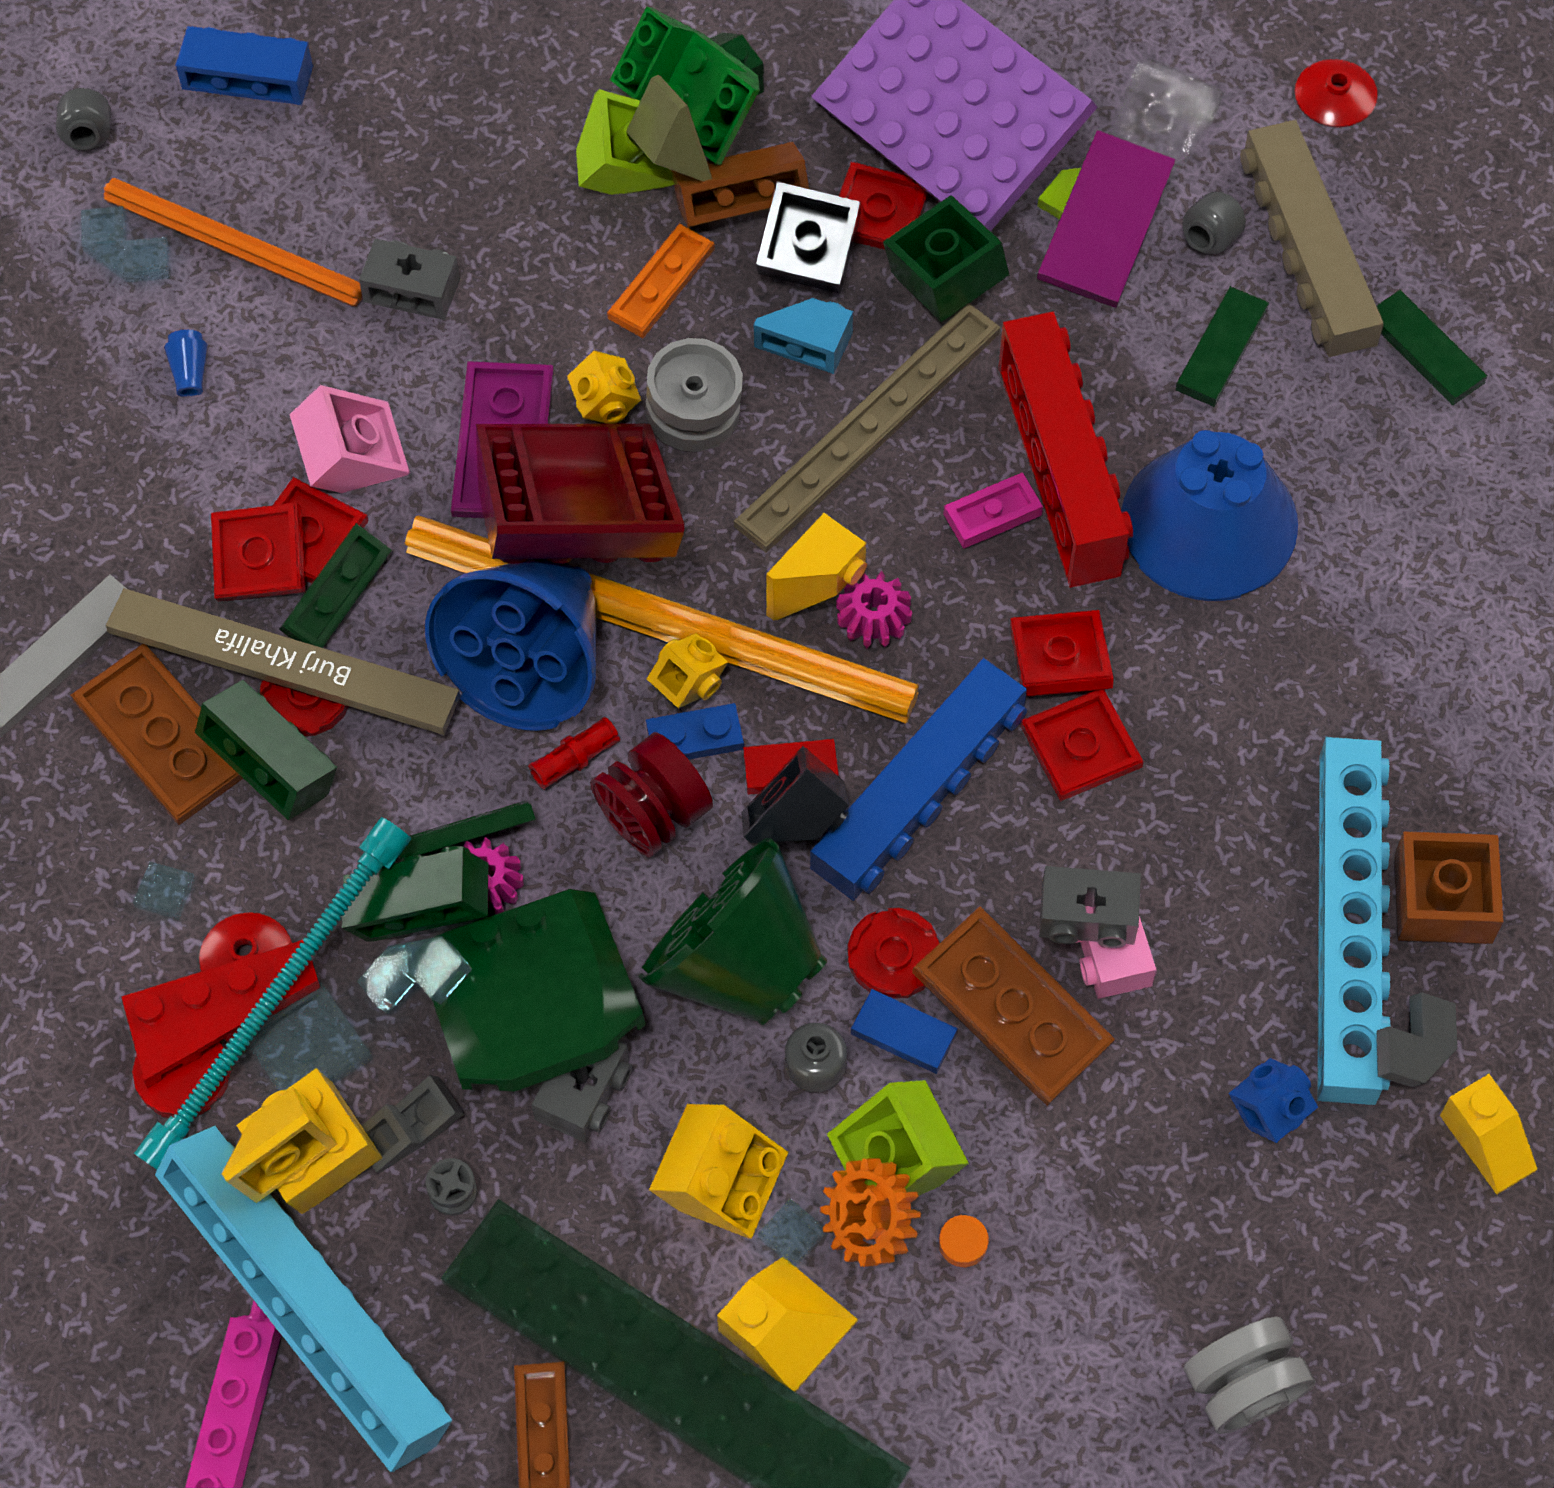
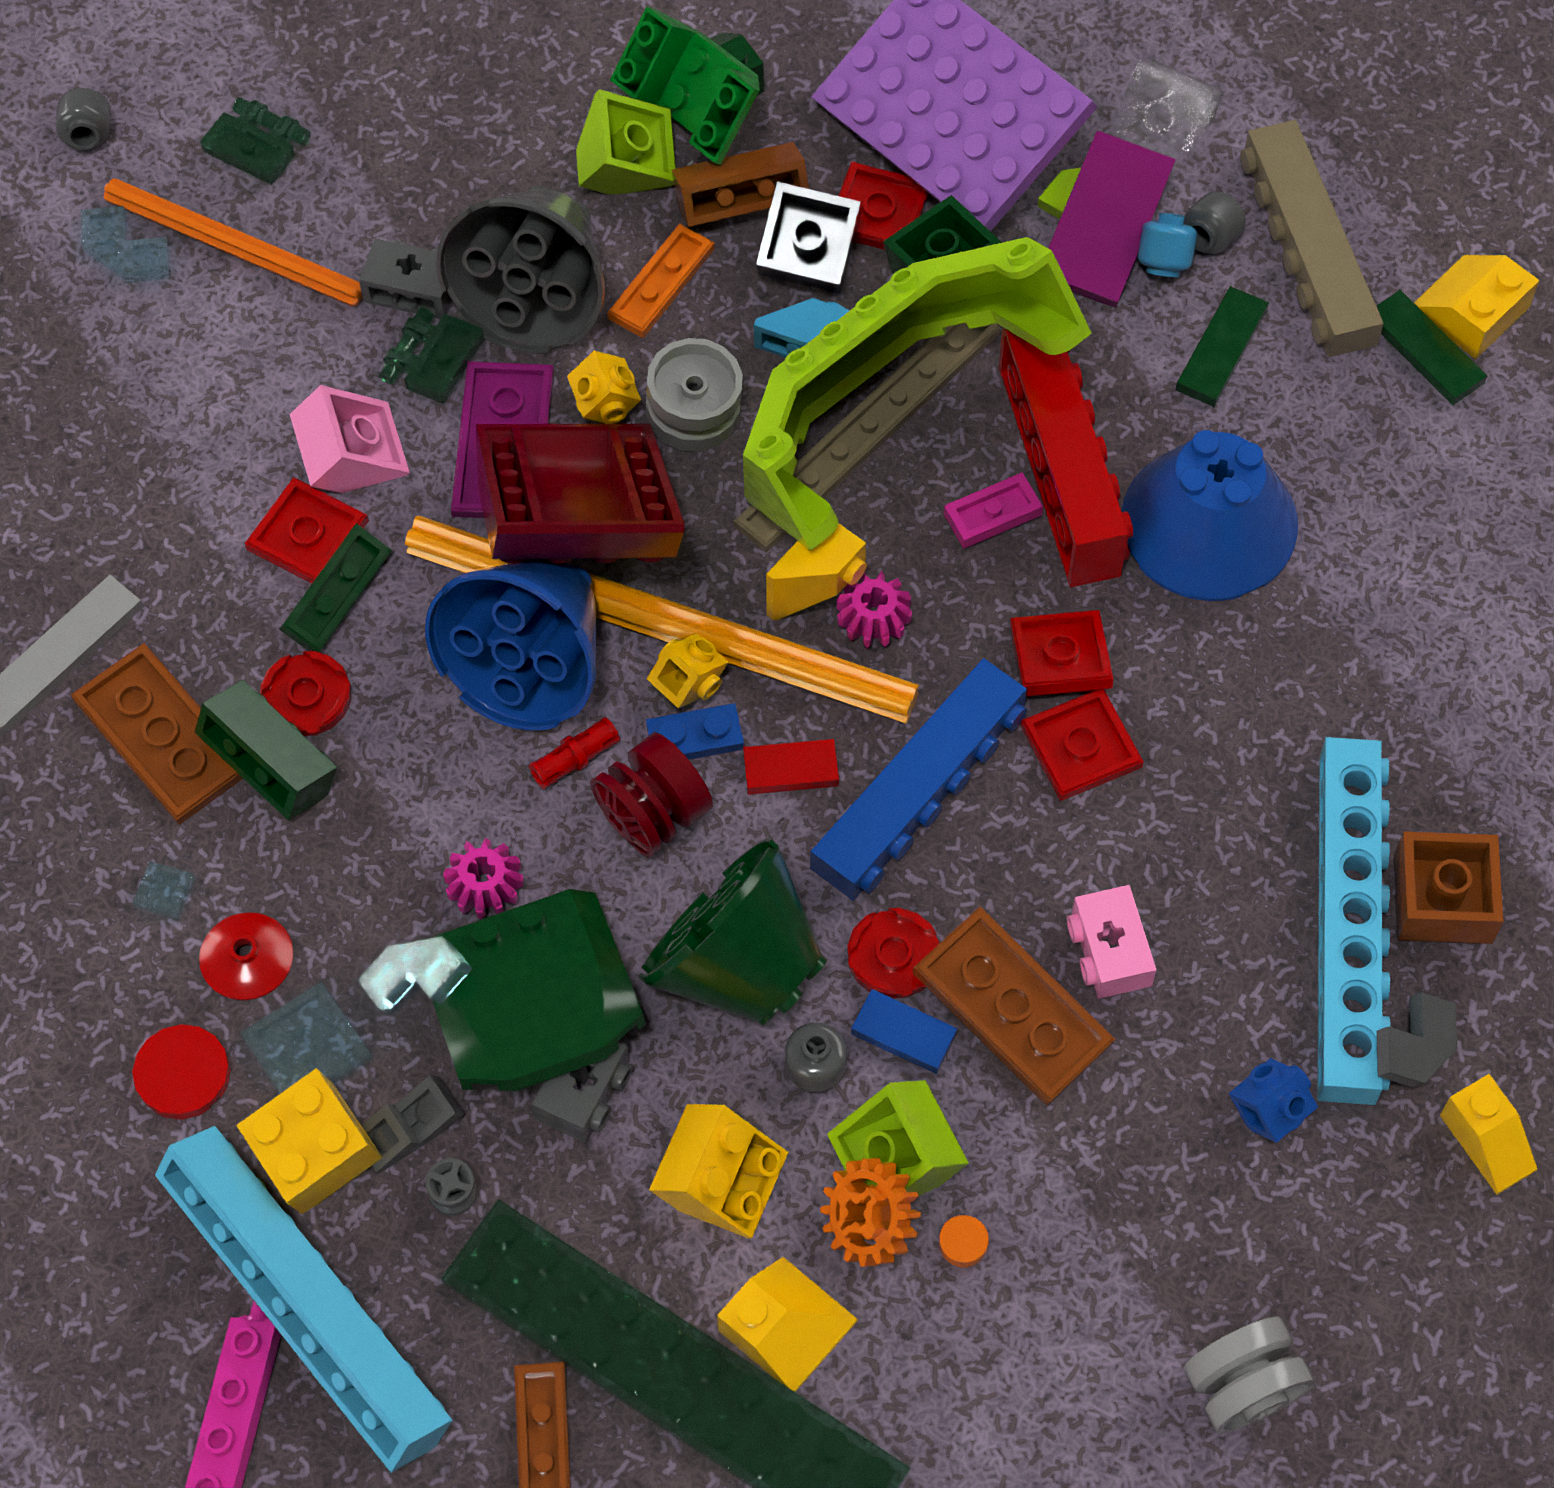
(187, 359): blue cone -> none
(196, 1011): red wing -> none
(244, 65): blue brick -> none
(251, 149): none -> clear green plate
(258, 552): red tile -> none
(277, 1145): yellow slope -> none
(283, 661): dark tan tile -> none
(380, 850): teal hose -> none
(420, 895): dark green brick -> none
(441, 359): none -> clear green plate
(469, 828): dark green tile -> none
(524, 269): none -> dark grey cone
(667, 132): olive slope -> none
(791, 1233): clear light blue tile -> none
(797, 802): black slope -> none
(998, 283): none -> lime windscreen
(1110, 893): dark grey brick -> none
(1167, 245): none -> dark azure head
(1333, 104): red dish -> none
(1478, 300): none -> yellow slope

